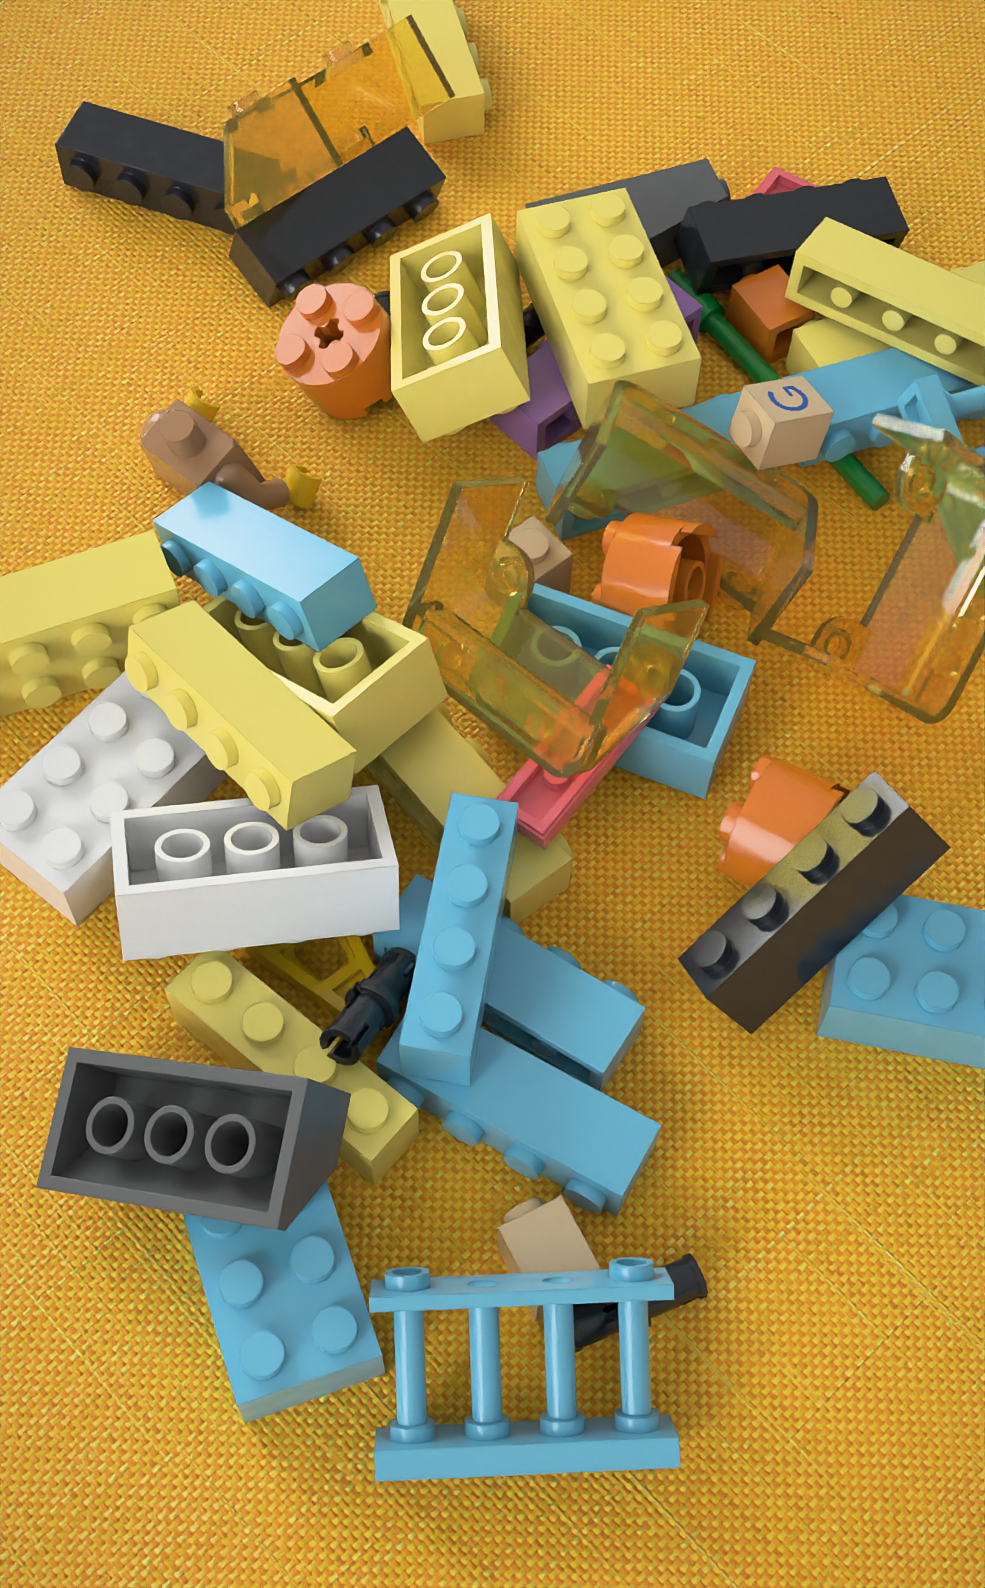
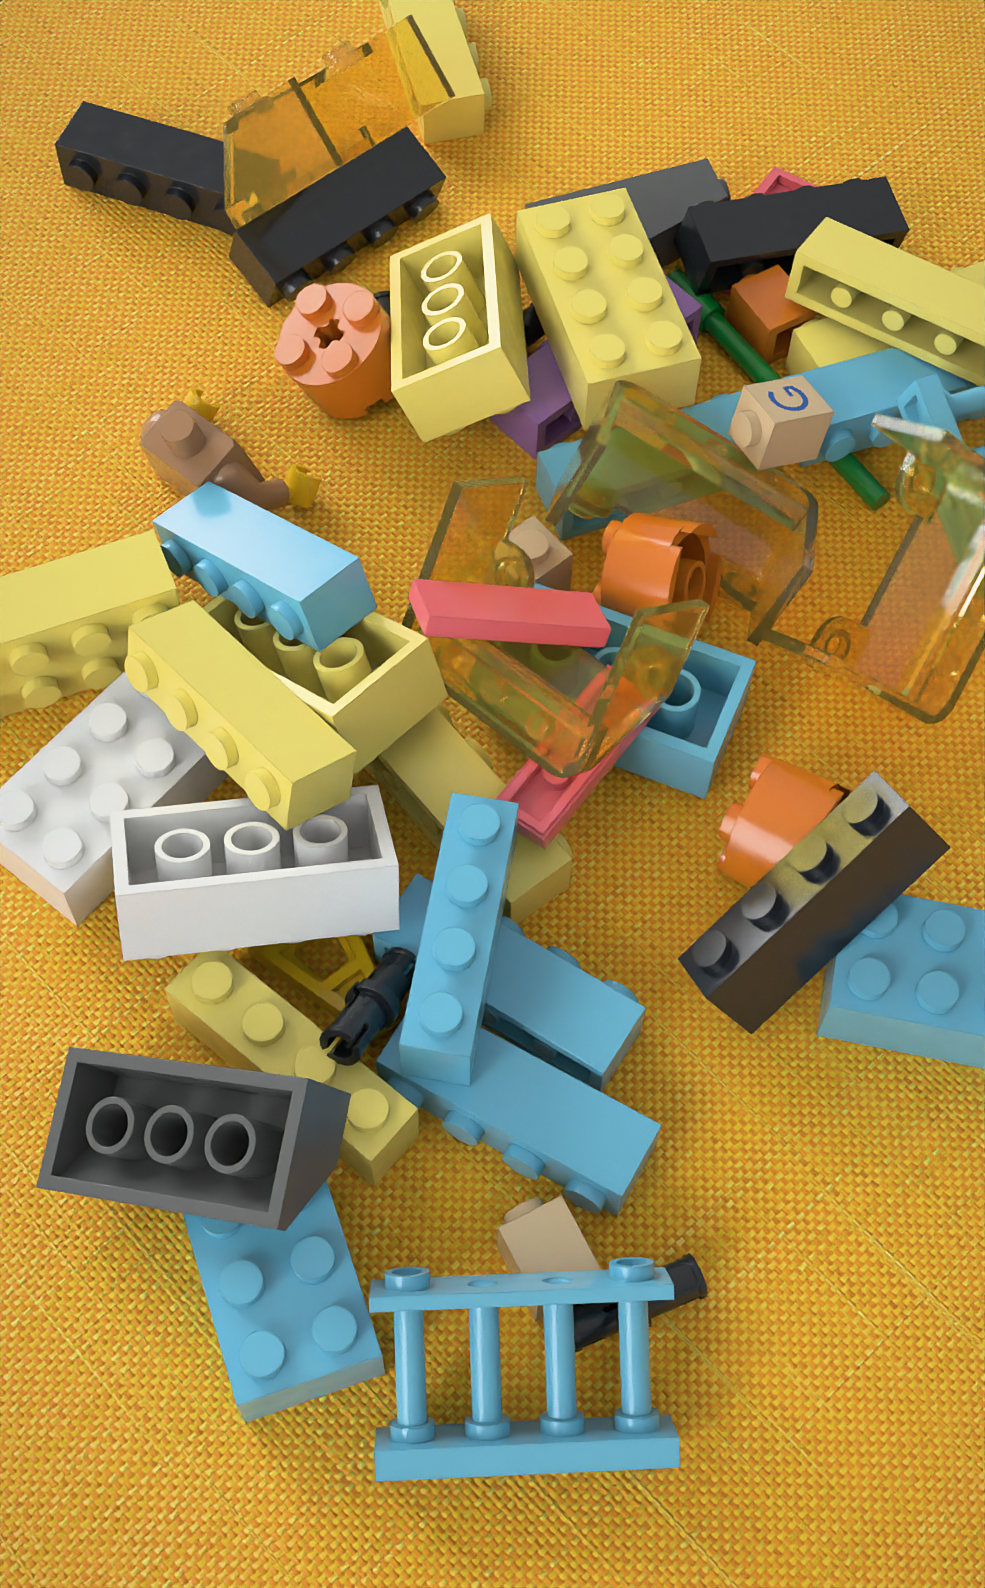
(508, 613): none -> coral tile

